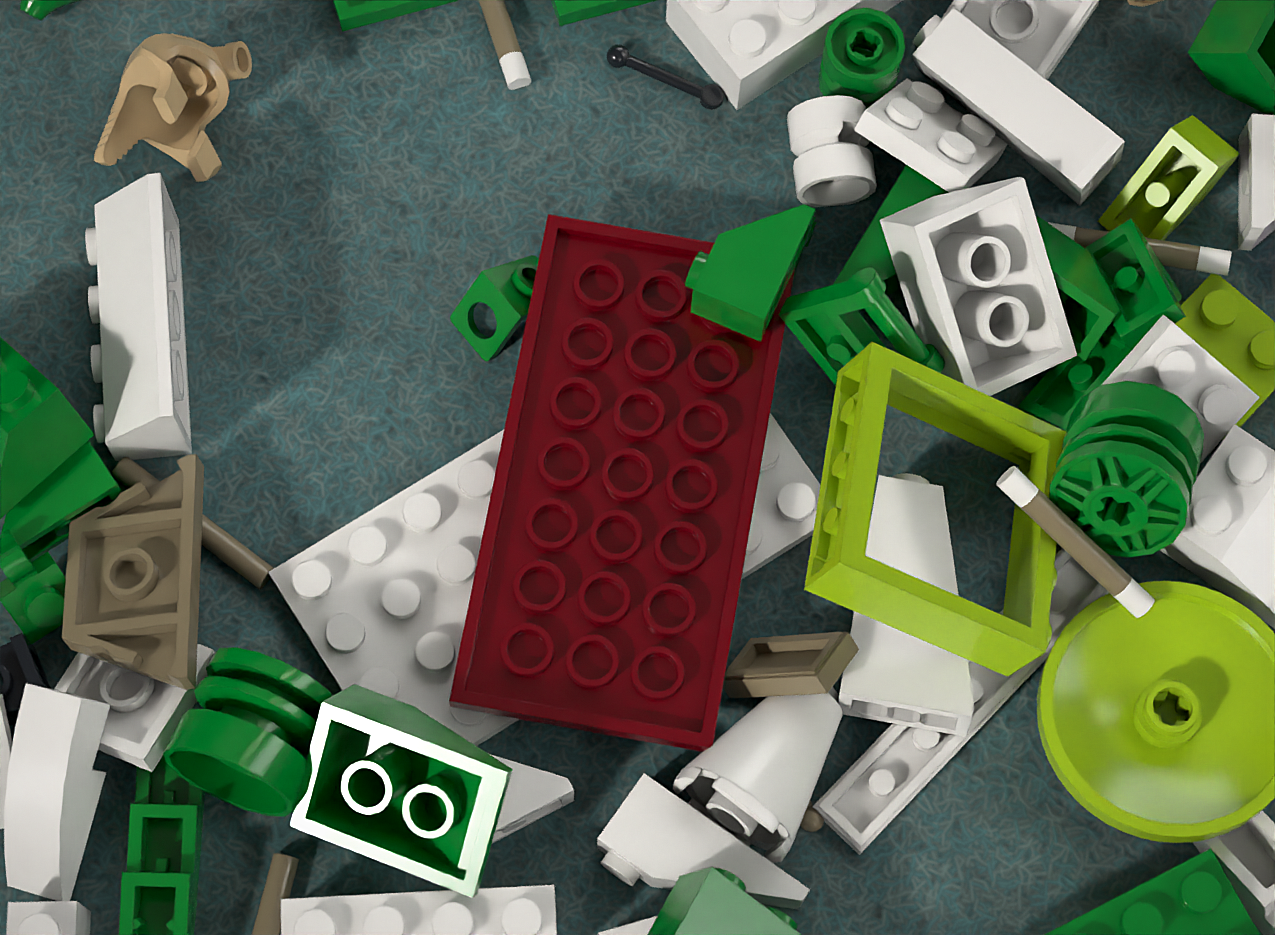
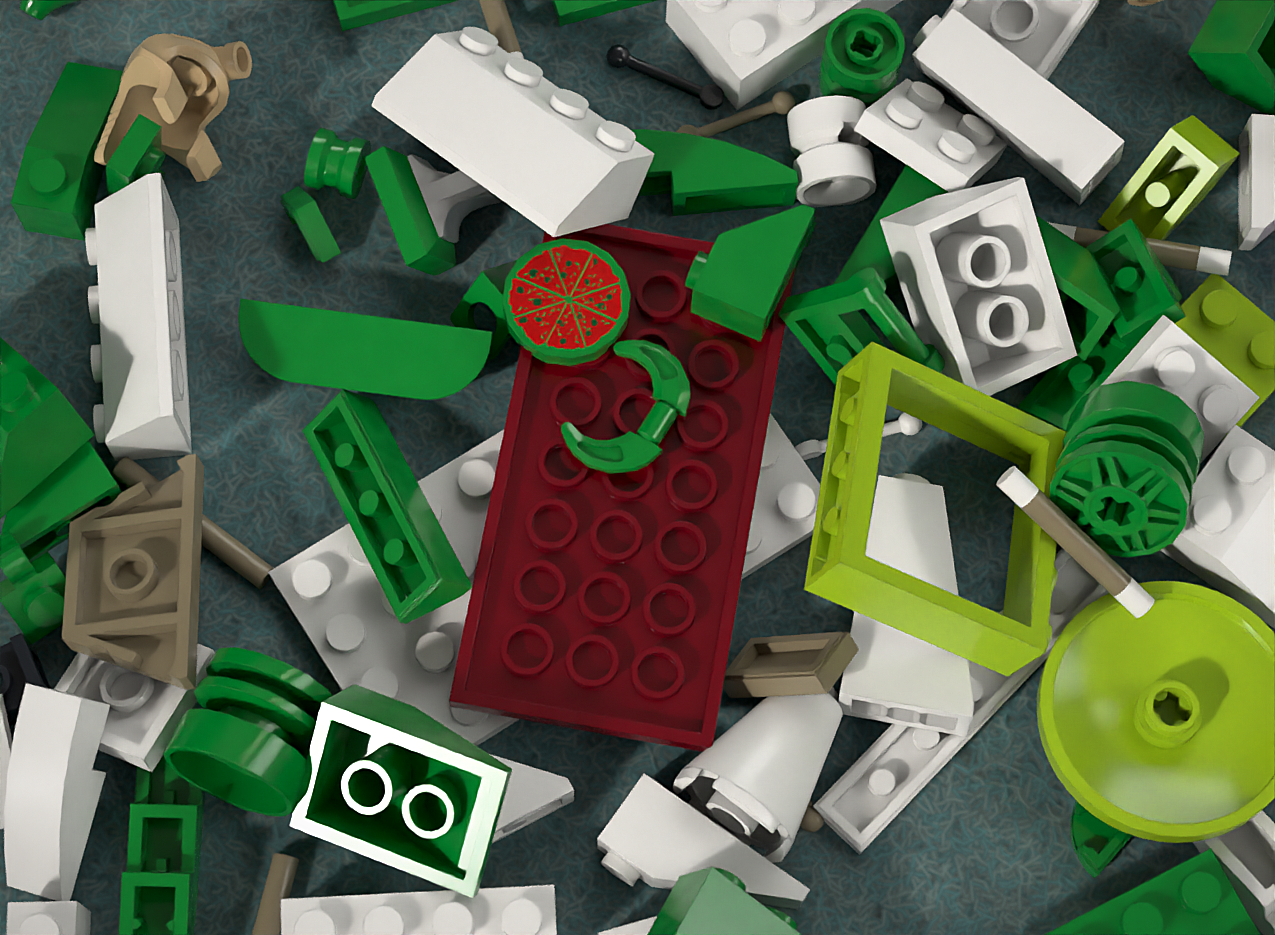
(58, 167): none -> green slope
(136, 155): none -> green plate
(305, 212): none -> green tile
(336, 163): none -> green wheel
(361, 350): none -> green brick
(385, 507): none -> green slope
(424, 206): none -> green piece
(516, 132): none -> white slope
(566, 301): none -> tile
(638, 450): none -> green piece
(713, 174): none -> green slope
(781, 103): none -> dark tan hinge
(906, 424): none -> white hinge
(1094, 840): none -> green tile

